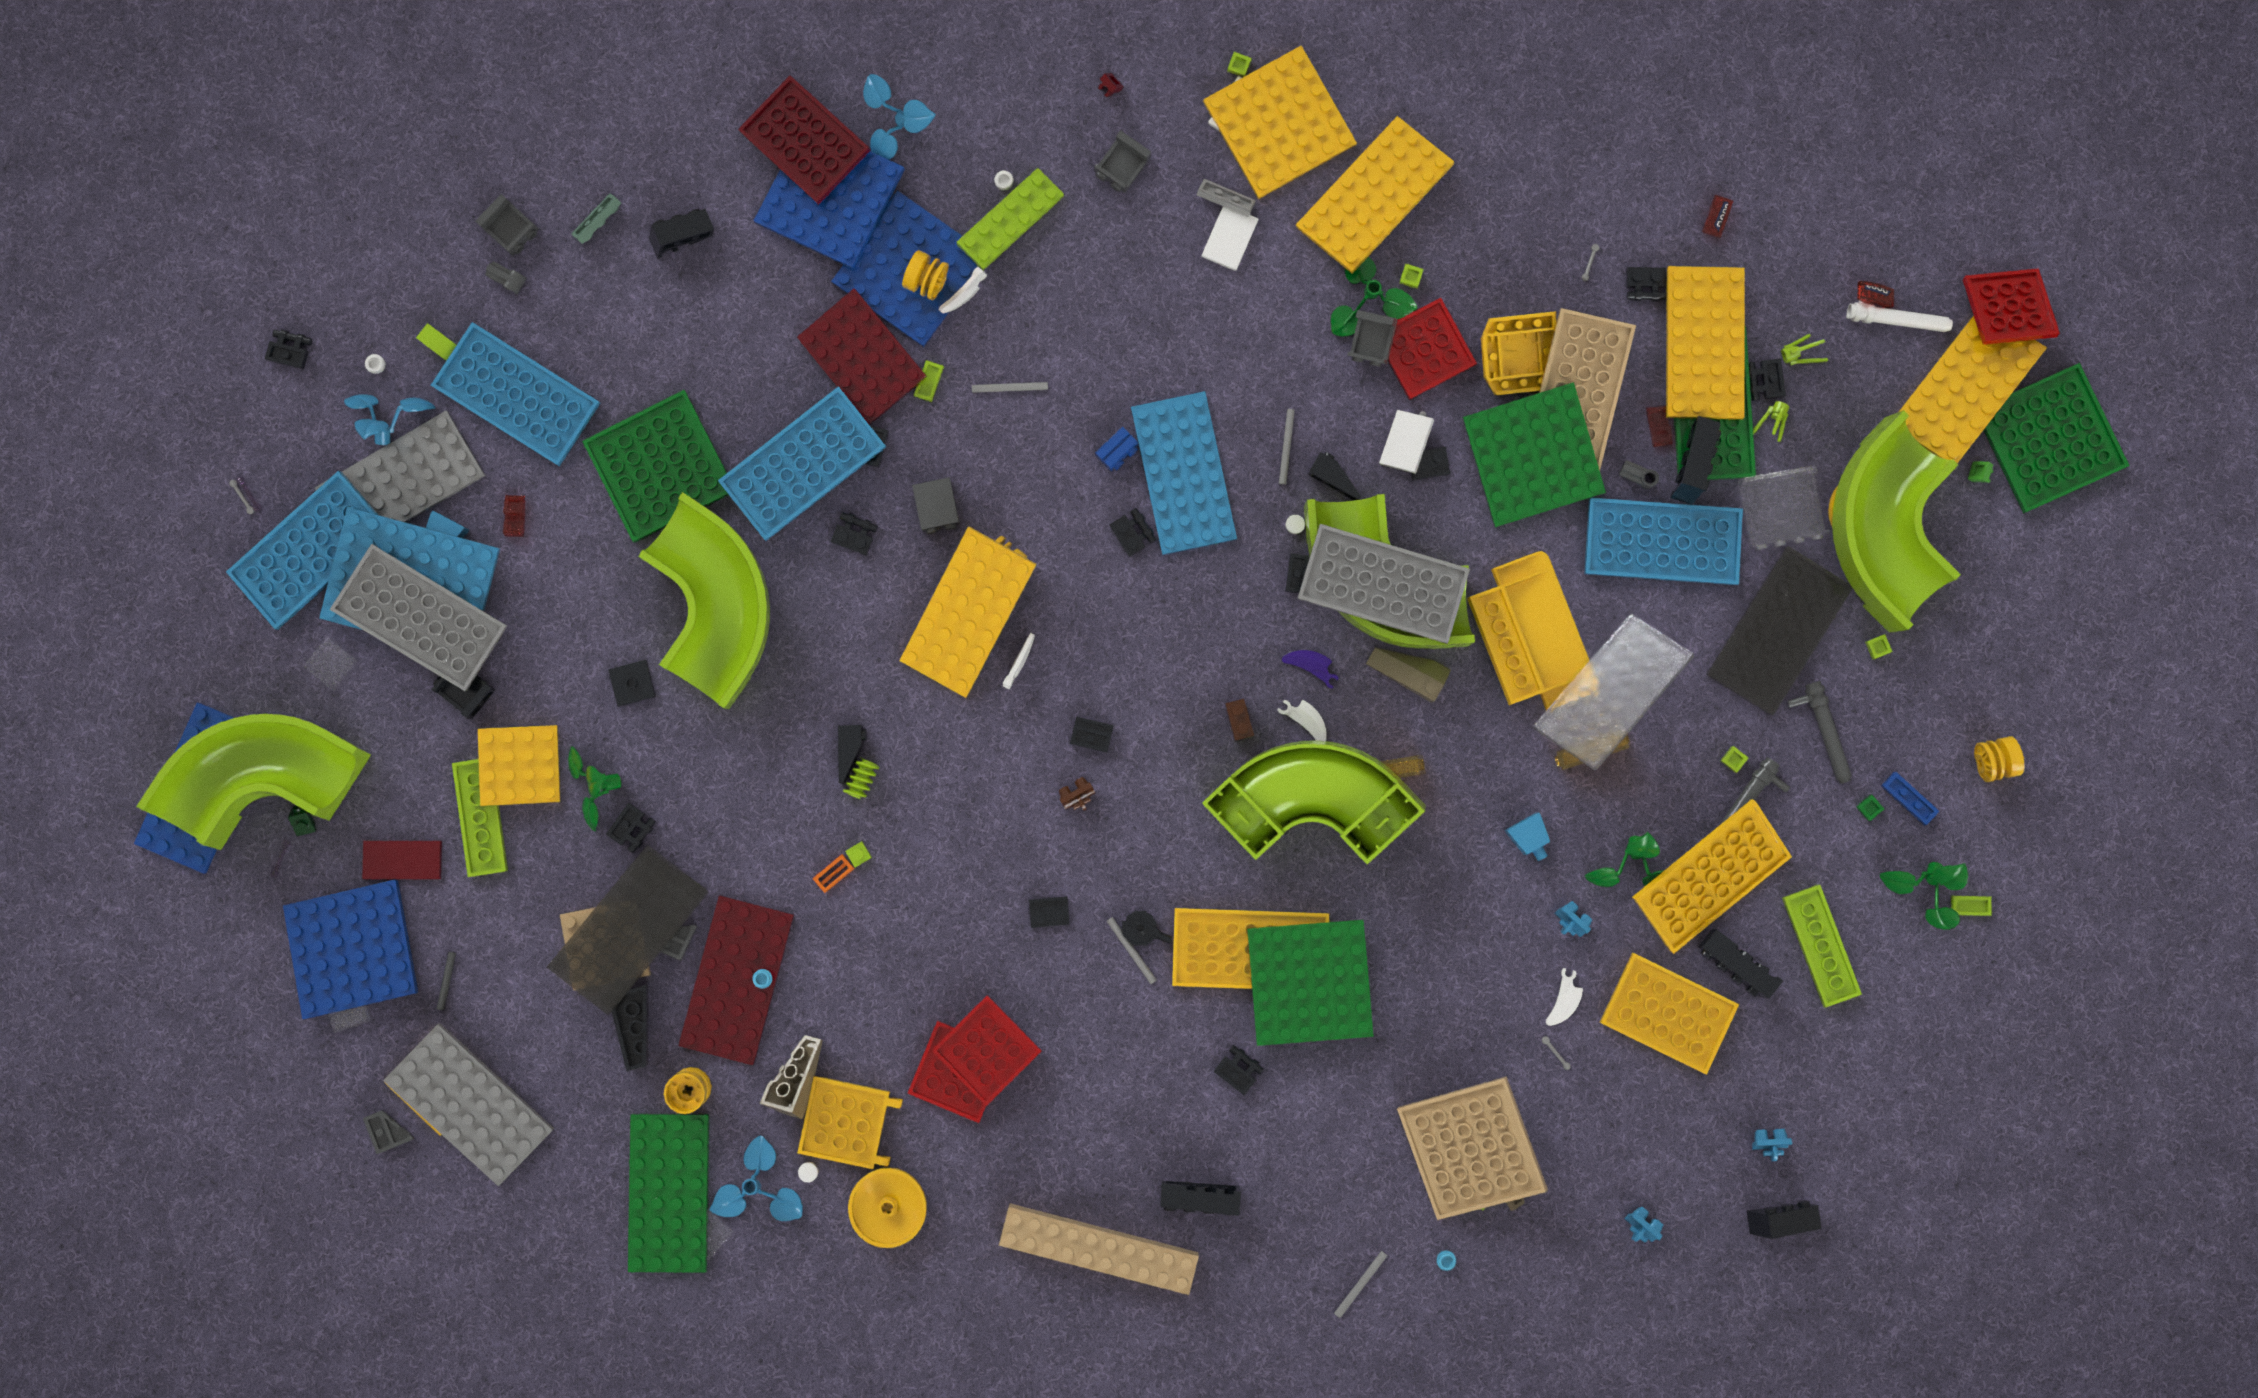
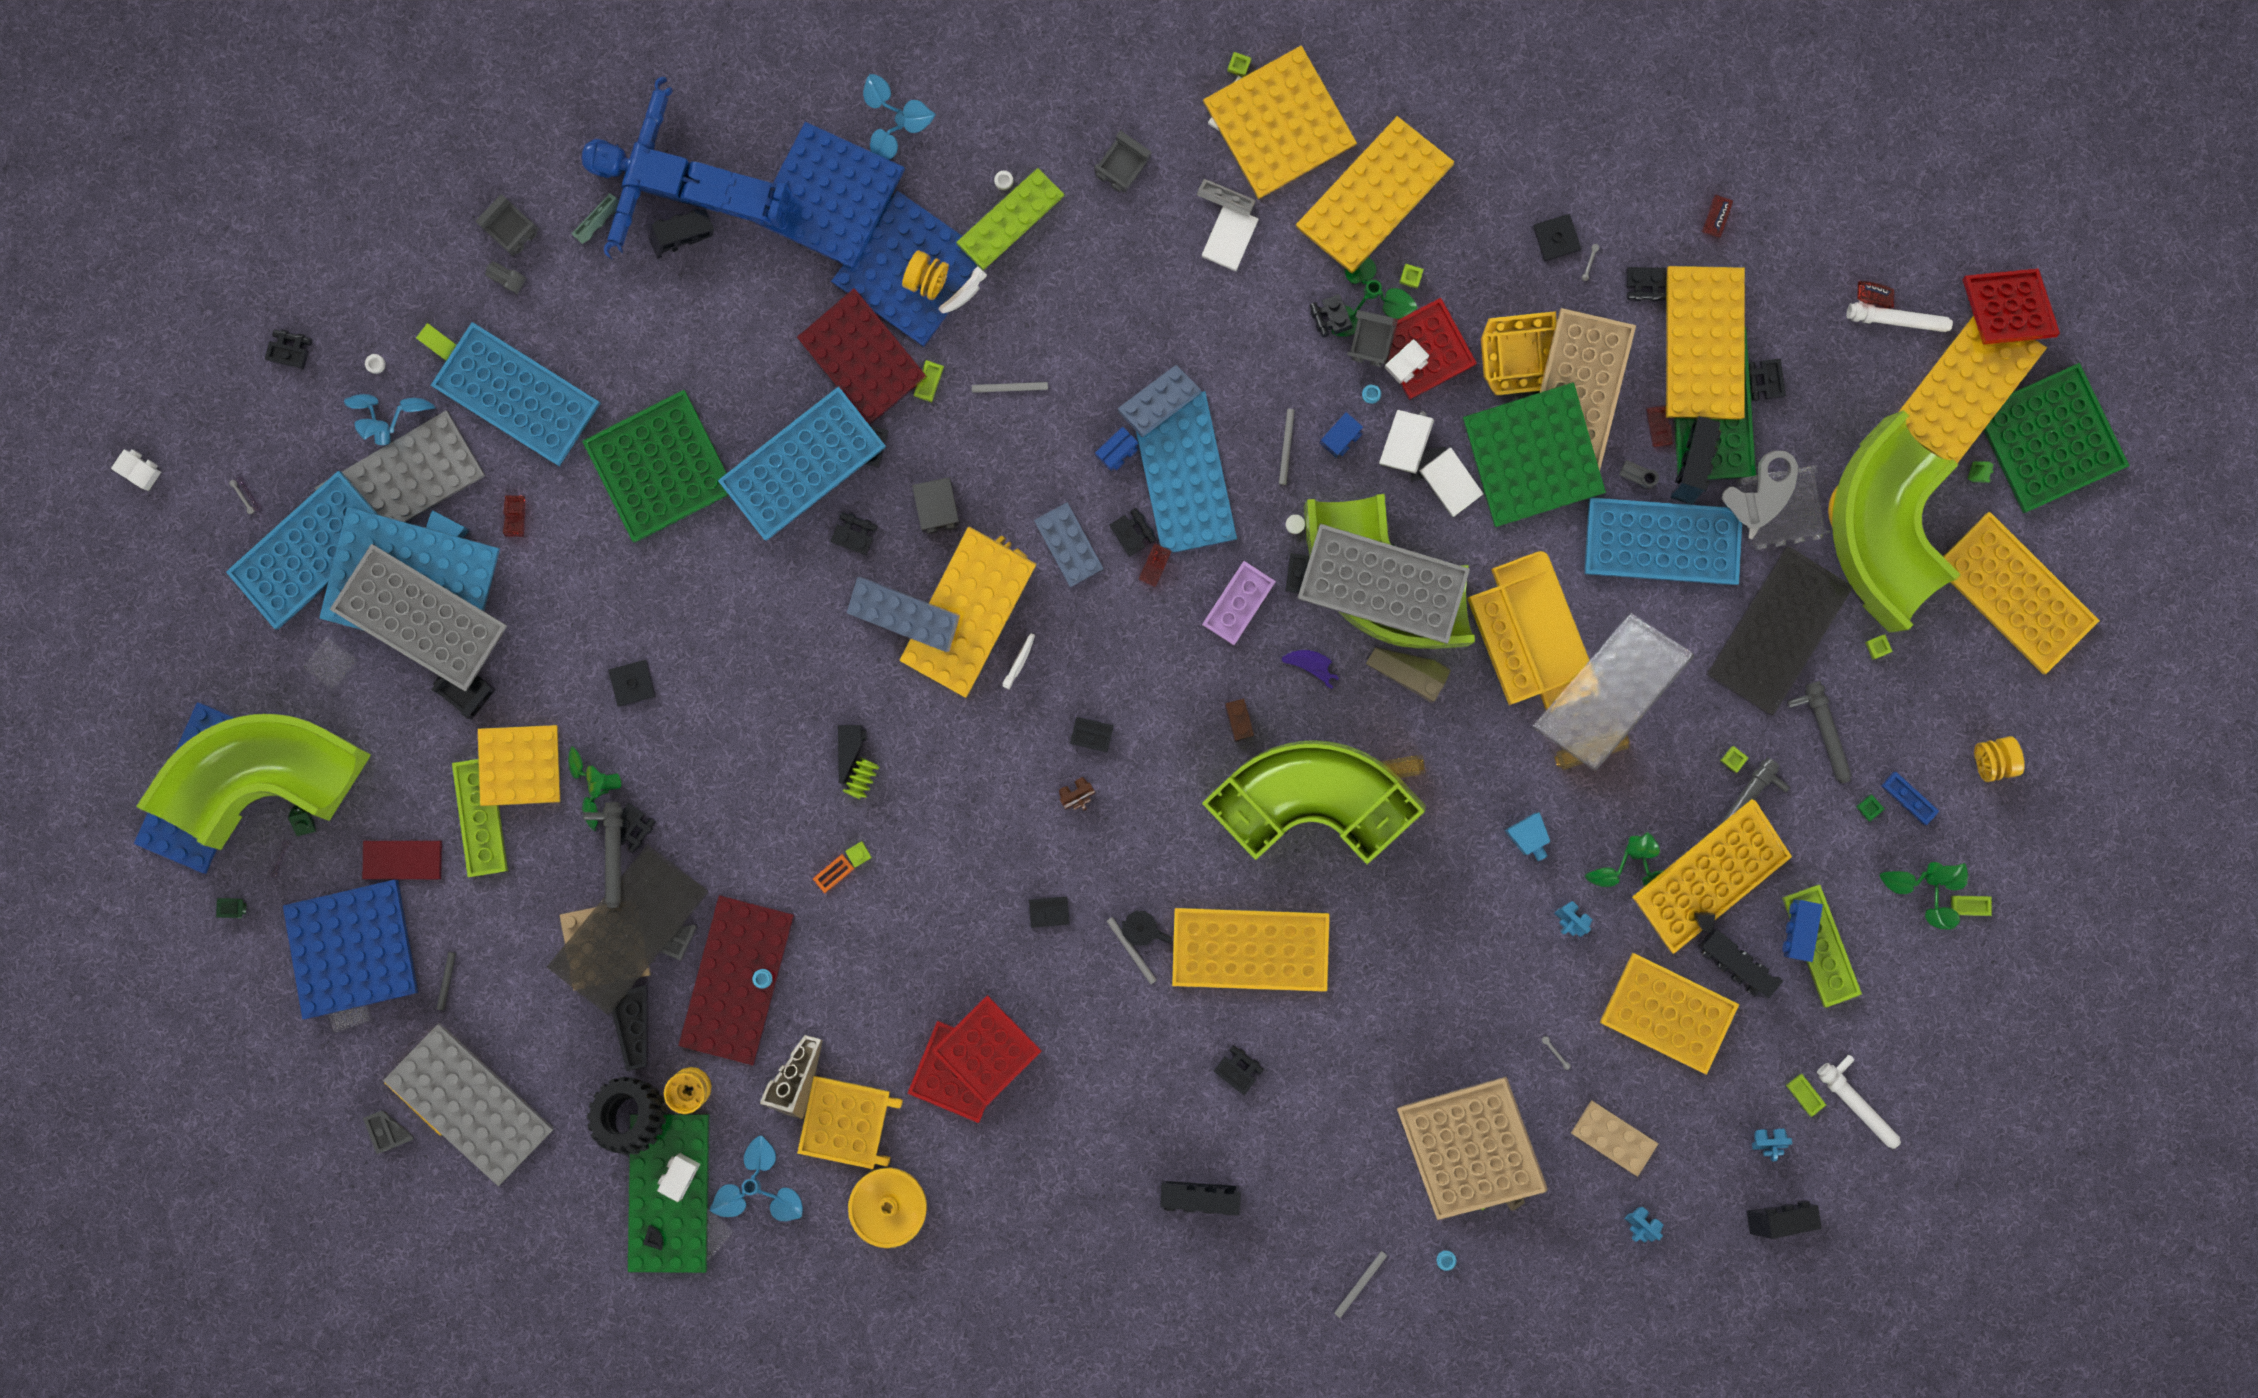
(136, 470): none -> white brick
(230, 908): none -> dark green bracket
(604, 1111): none -> black tyre
(612, 822): none -> dark grey cylinder
(654, 1238): none -> black tile
(678, 179): none -> blue piece
(678, 1177): none -> white brick
(724, 601): lime piece -> none
(804, 139): dark red plate -> none
(808, 1172): white tile -> none
(903, 614): none -> sand blue plate
(1068, 544): none -> sand blue plate
(1099, 1249): tan brick -> none
(1111, 83): dark red tile -> none
(1155, 565): none -> clear red slope
(1159, 400): none -> sand blue plate
(1238, 603): none -> lavender plate
(1308, 717): white piece -> none
(1310, 982): green plate -> none
(1331, 474): black slope -> none
(1336, 313): none -> black plate
(1341, 434): none -> blue brick
(1371, 394): none -> medium azure plate
(1407, 361): none -> white brick
(1451, 482): none -> white tile
(1557, 237): none -> black plate
(1567, 1000): white piece -> none
(1614, 1138): none -> tan plate
(1705, 921): none -> black tile
(1771, 496): none -> light grey animal
(1779, 413): lime plant -> none
(1792, 352): lime plant -> none
(1802, 930): none -> blue brick
(1806, 1095): none -> lime tile
(1838, 1083): none -> white cylinder
(2018, 593): none -> yellow plate

